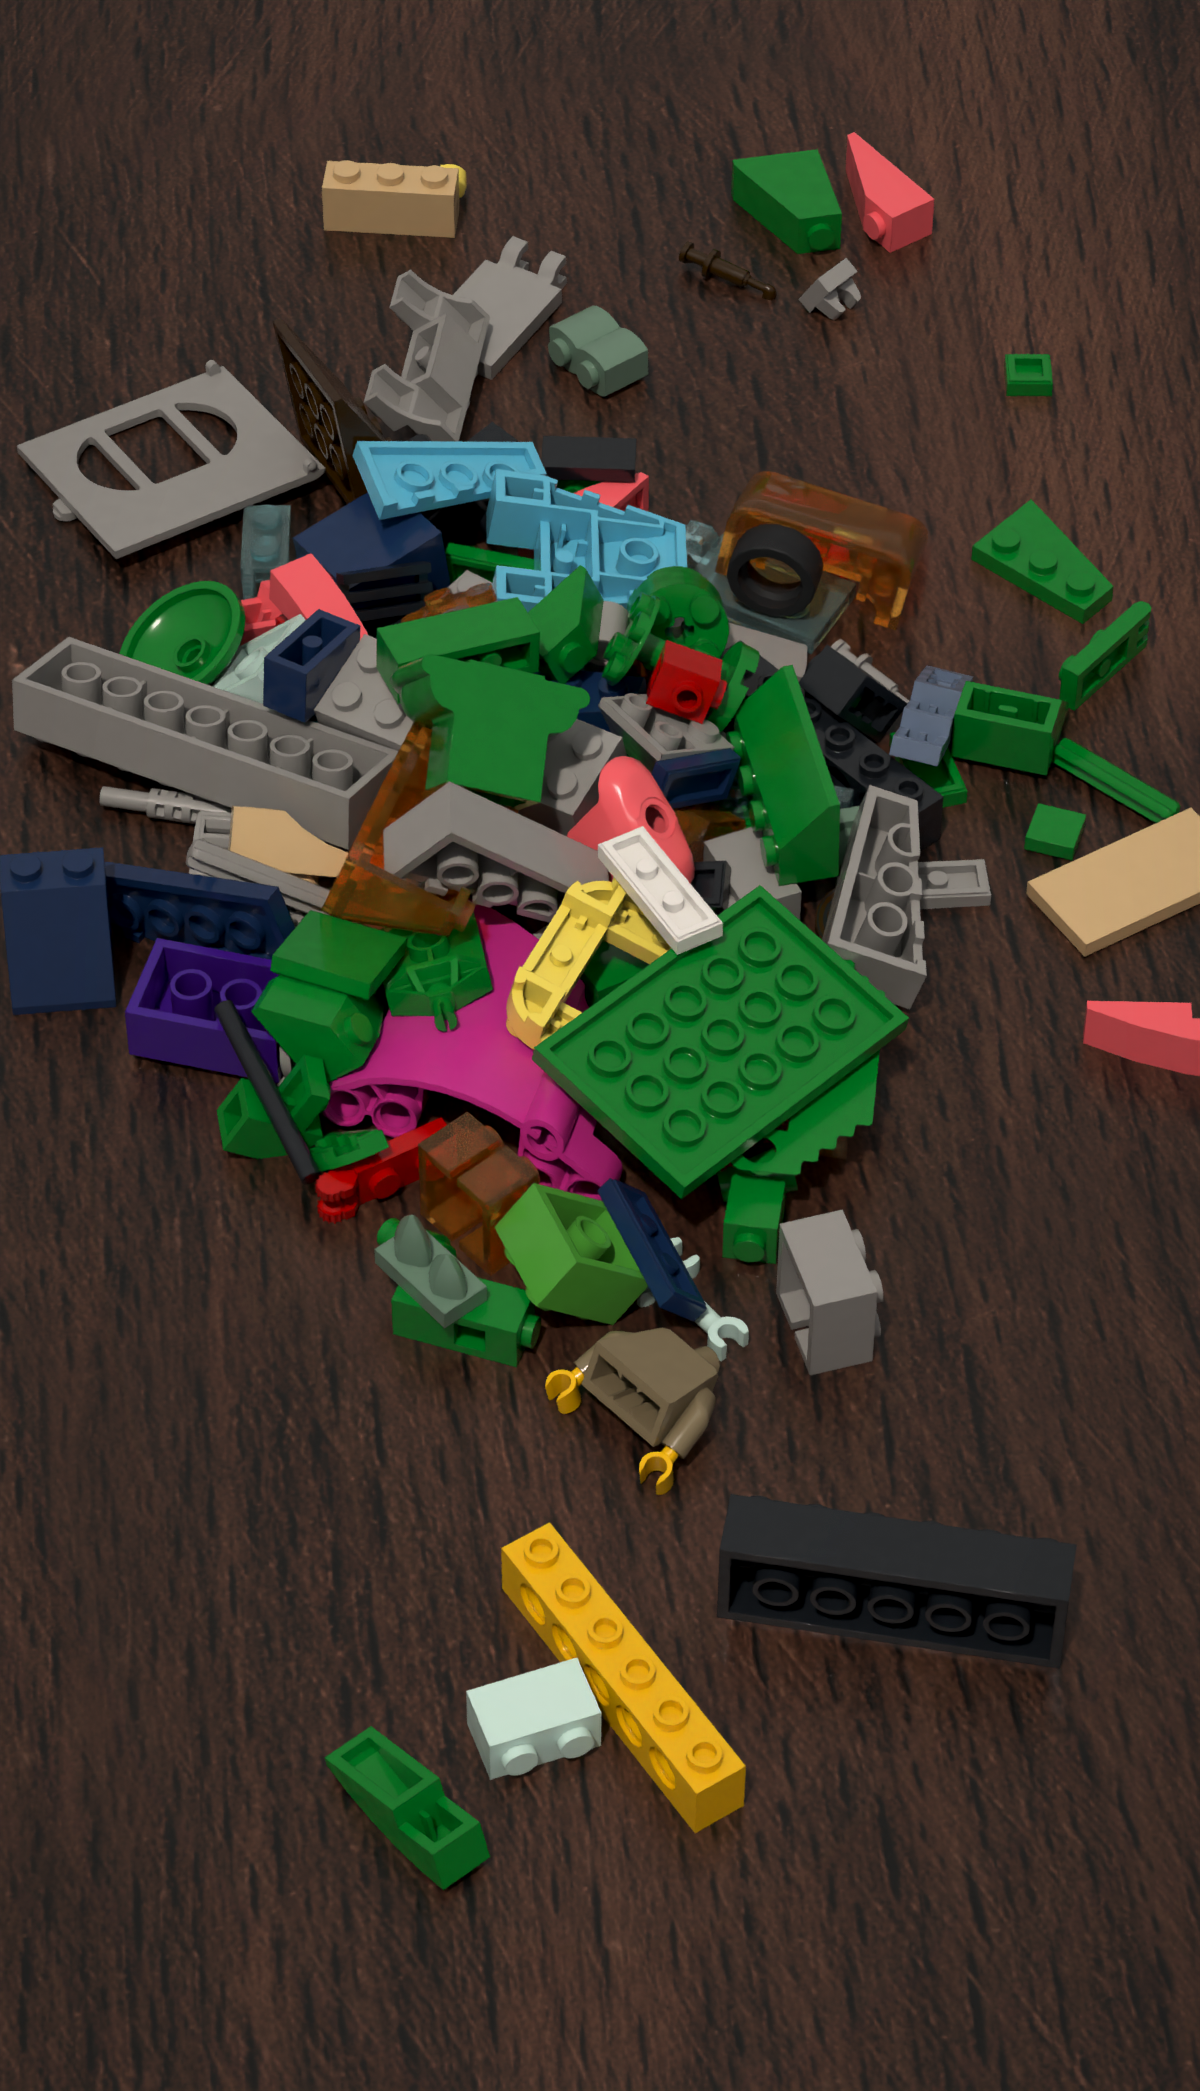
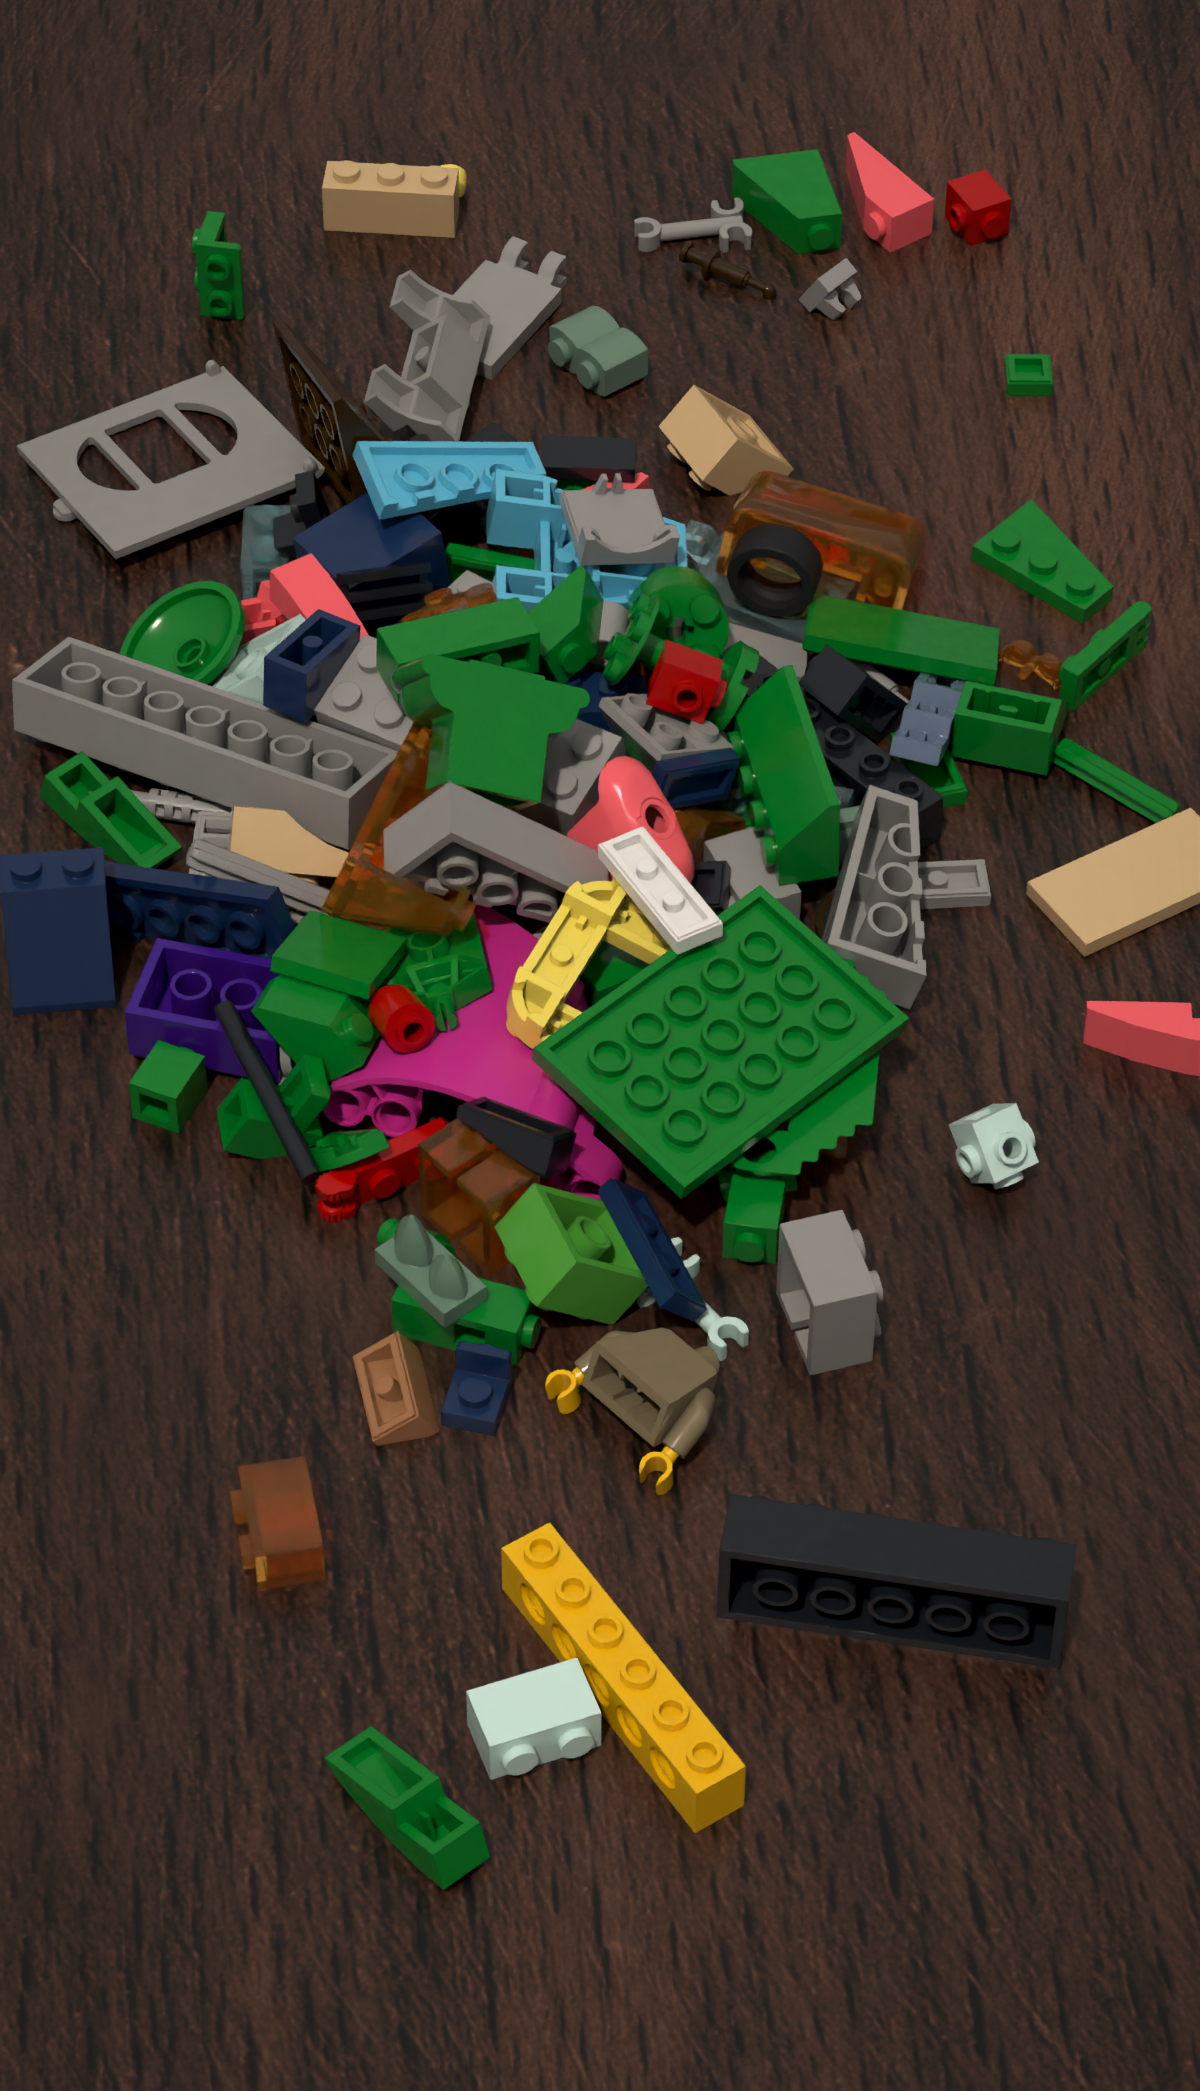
(107, 814): none -> green slope
(168, 1086): none -> green brick
(218, 270): none -> green bracket
(280, 1523): none -> clear orange brick
(307, 509): none -> black slope
(395, 1391): none -> medium nougat slope
(401, 1018): none -> red brick
(478, 1388): none -> dark blue bracket
(525, 1137): none -> black slope
(617, 525): none -> light grey piece
(719, 443): none -> tan slope
(722, 222): none -> light grey bar
(902, 639): none -> green tile
(977, 207): none -> red brick
(994, 1145): none -> light aqua brick
(1023, 655): none -> clear orange piece
(1055, 831): green tile -> none

